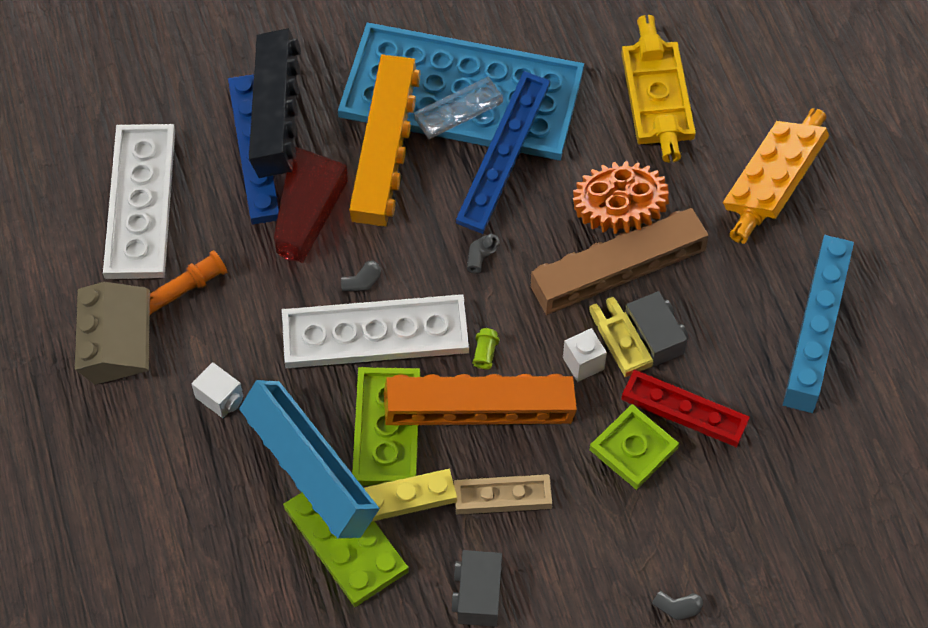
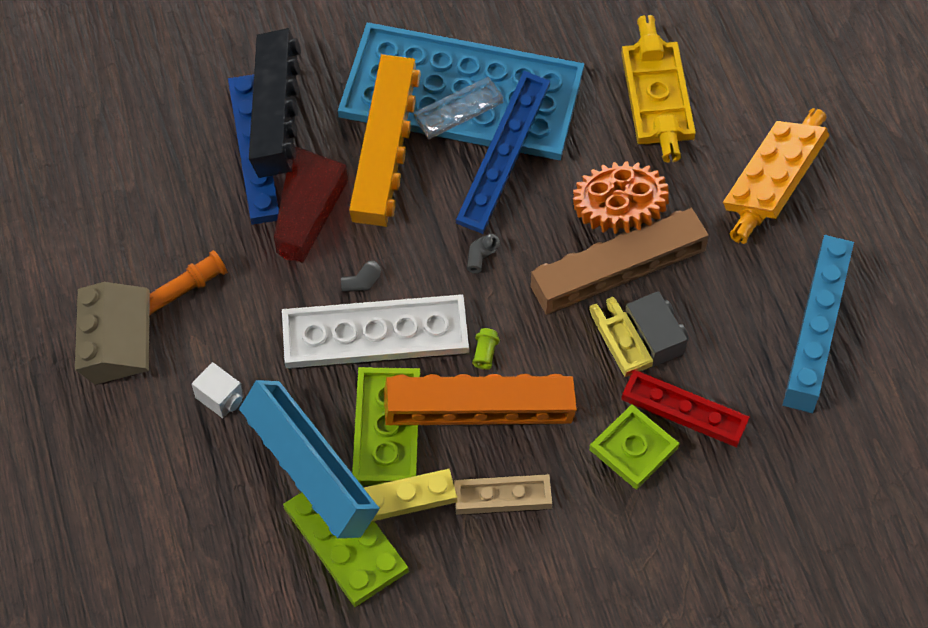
(139, 202): white plate -> none
(479, 588): dark grey brick -> none
(584, 355): white brick -> none
(679, 608): dark grey arm -> none

